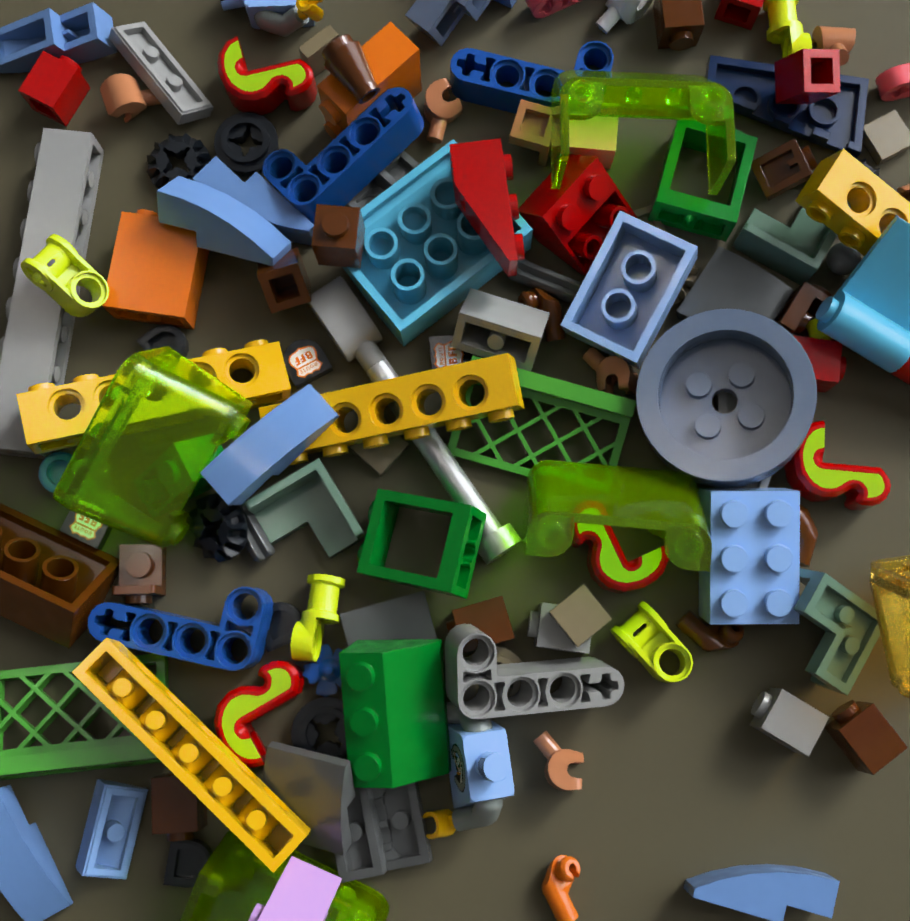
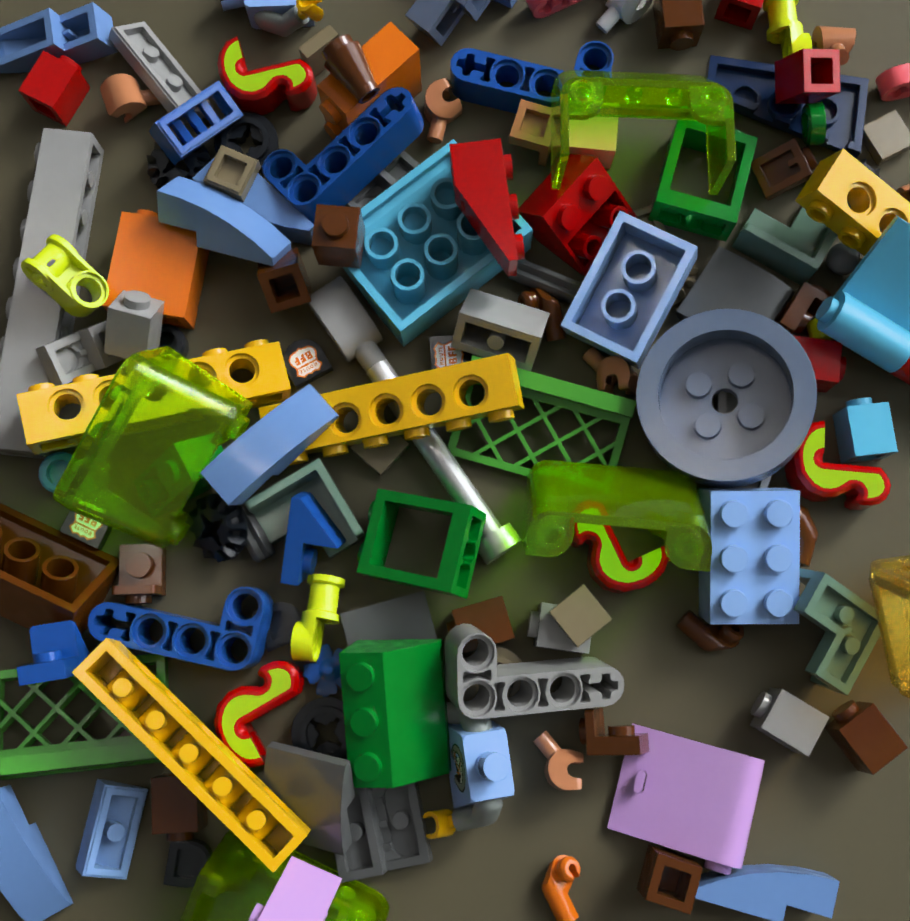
(55, 653): none -> blue slope
(76, 354): none -> light grey slope
(133, 324): none -> light grey brick
(168, 141): none -> blue slope
(232, 173): none -> dark tan tile
(306, 527): none -> blue slope
(618, 741): none -> reddish brown bracket
(652, 642): neon yellow piece -> none
(669, 879): none -> reddish brown brick
(692, 798): none -> lavender door
(813, 123): none -> green tile
(864, 431): none -> medium azure brick

